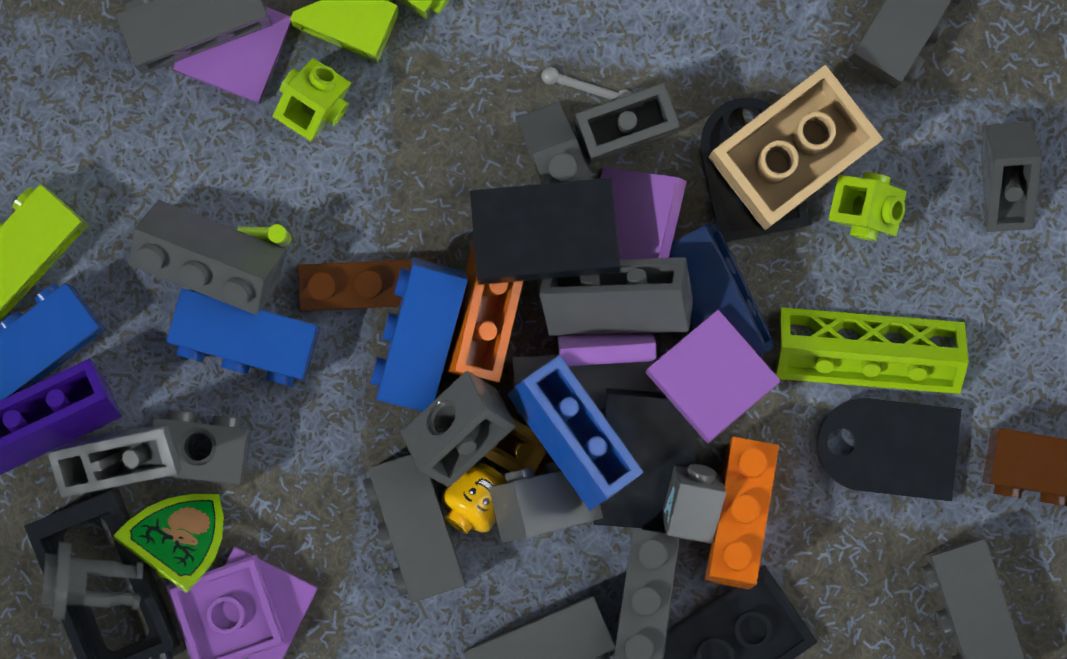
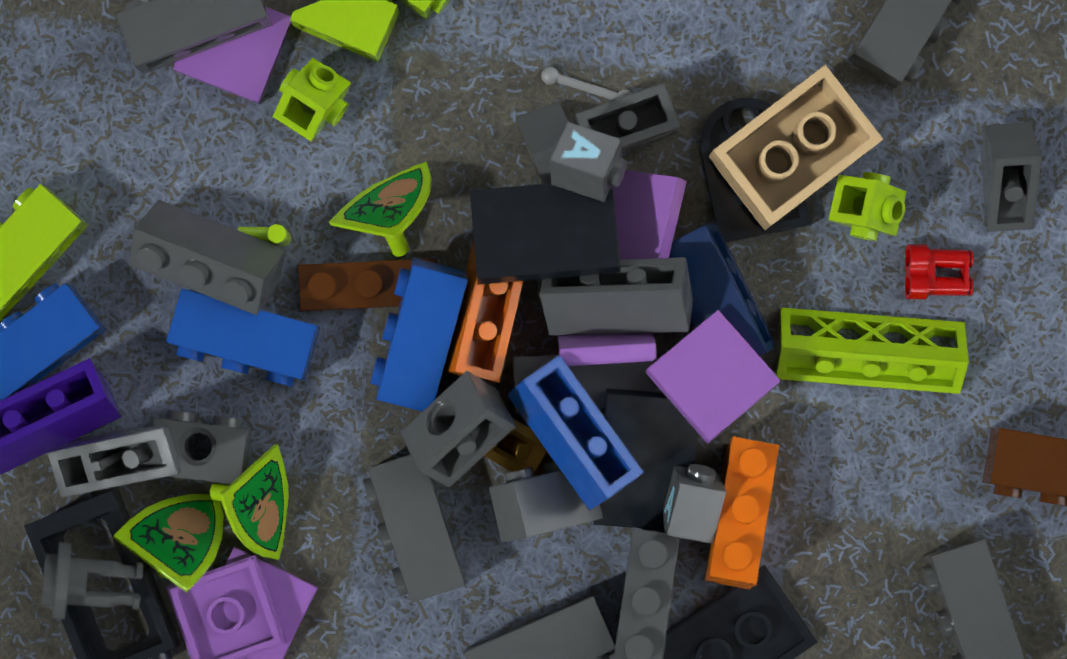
(258, 504): none -> shield
(388, 207): none -> shield
(470, 499): yellow head -> none
(587, 162): none -> dark grey brick
(894, 448): black tile -> none
(920, 272): none -> red piece

